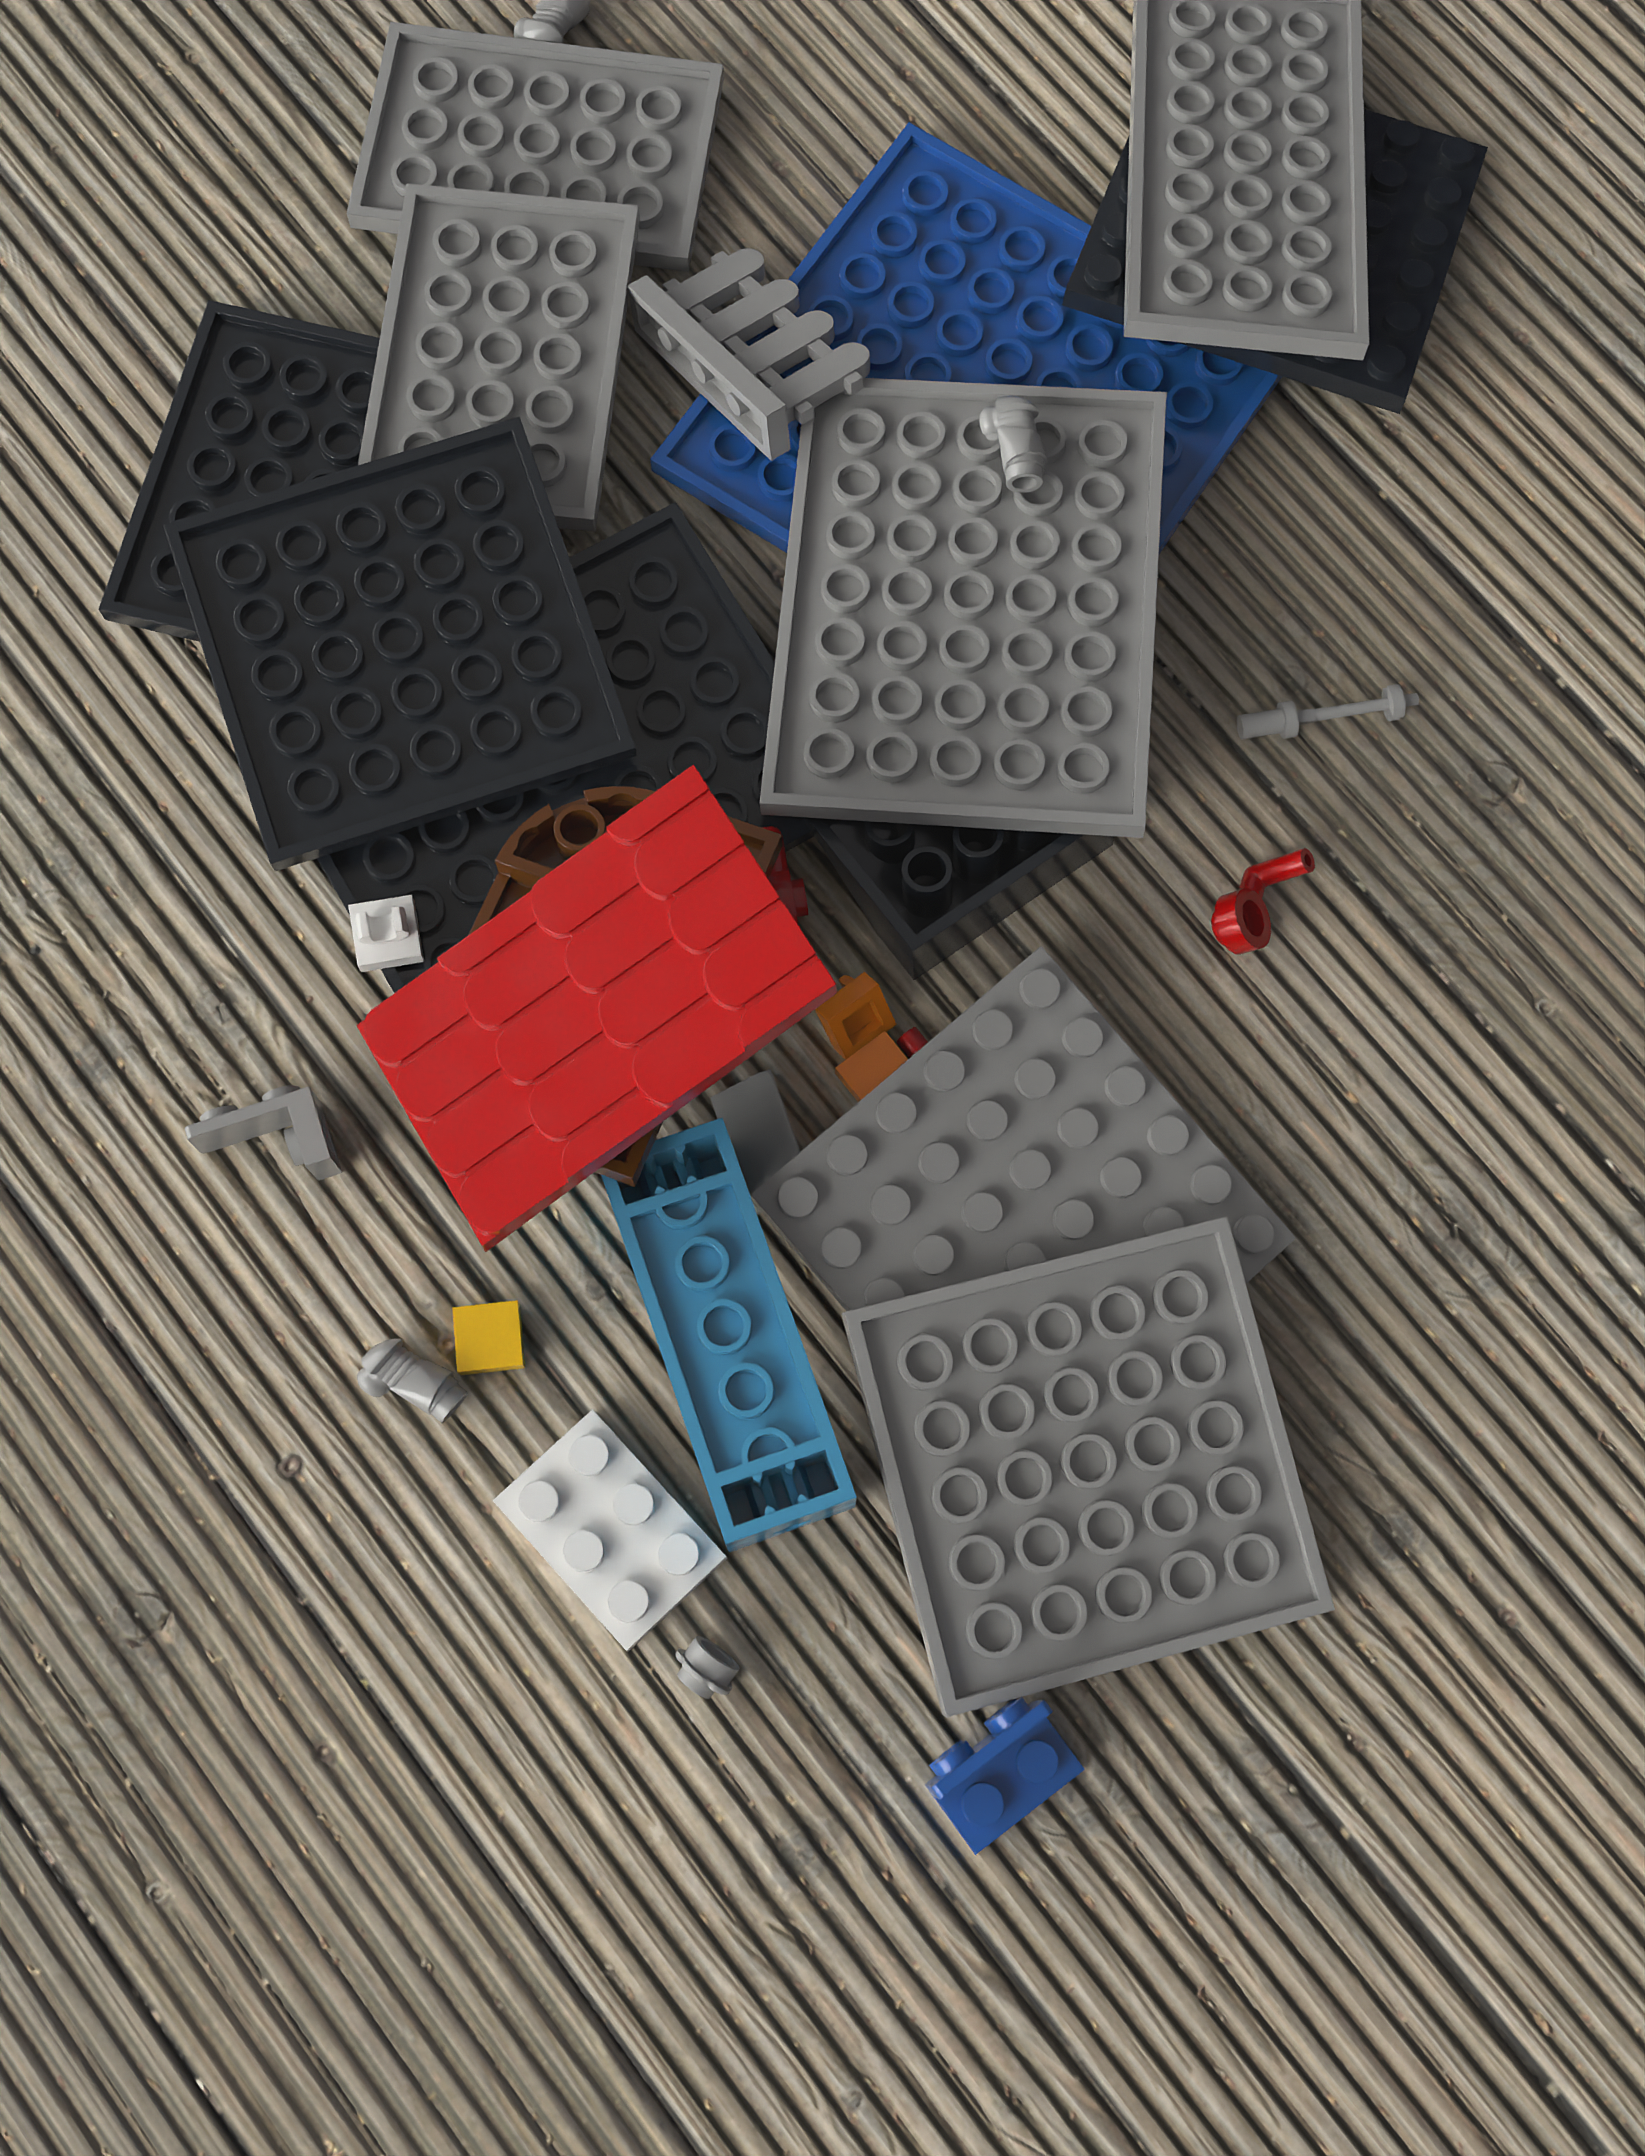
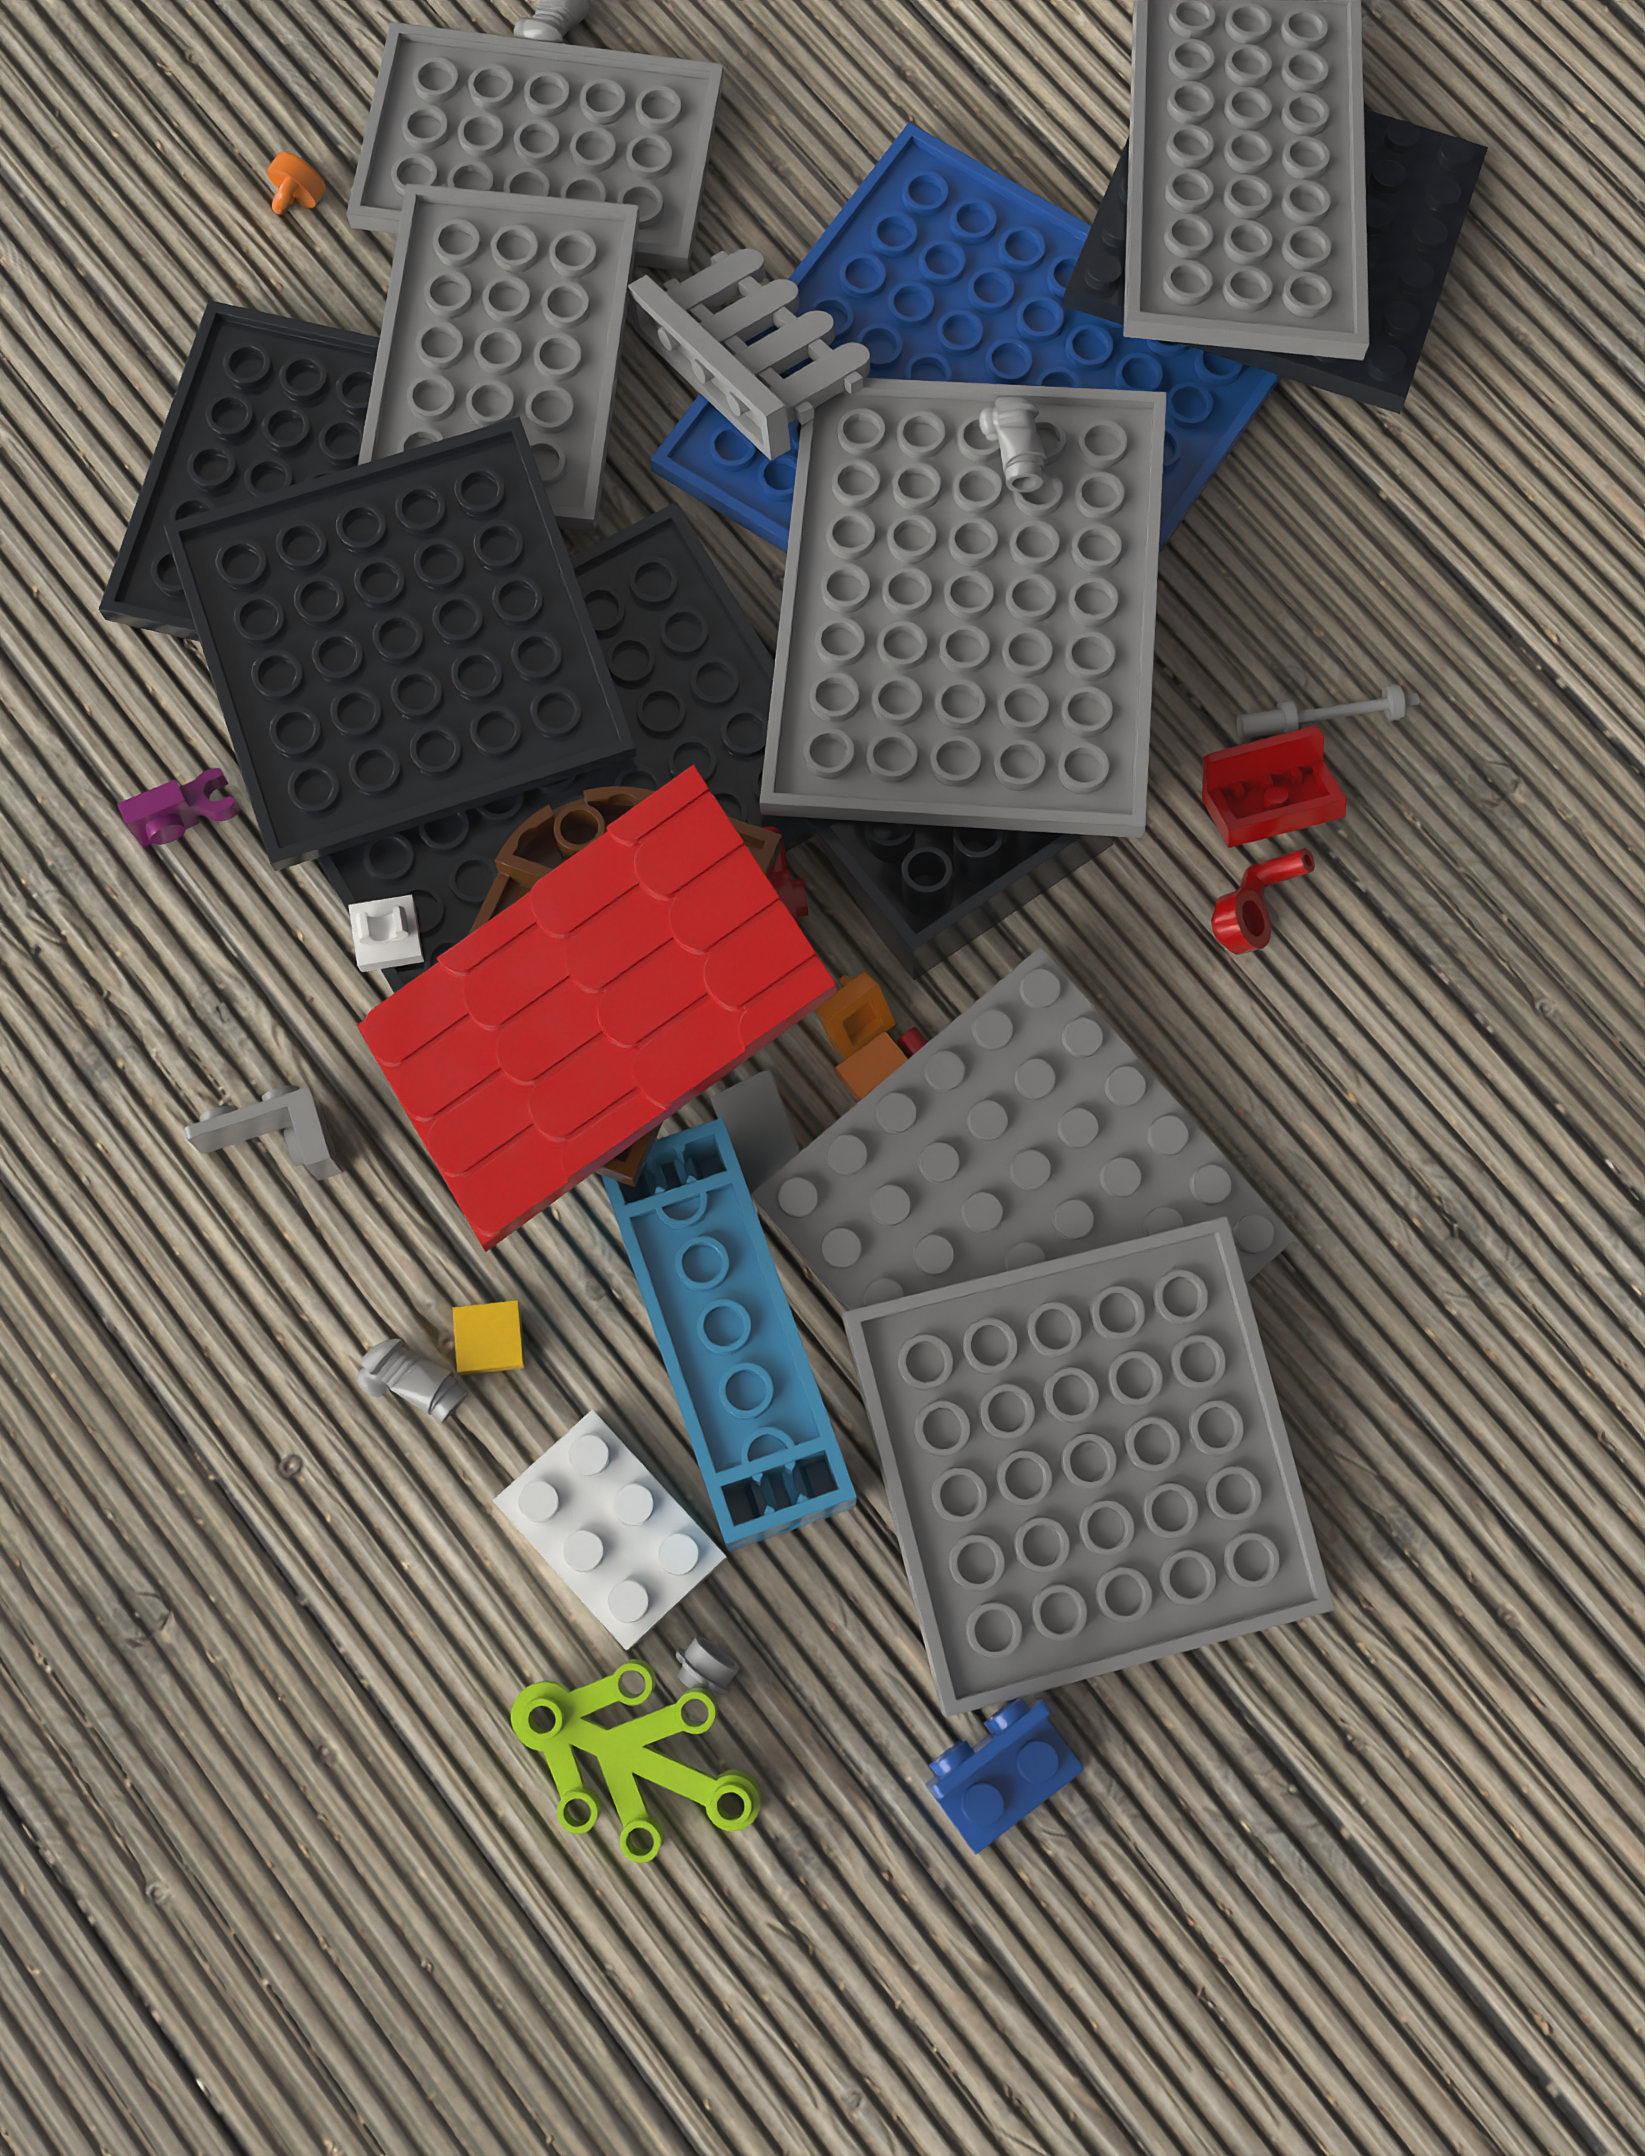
(170, 809): none -> magenta plate
(295, 182): none -> orange tile
(624, 1753): none -> lime plant
(1271, 787): none -> red bracket

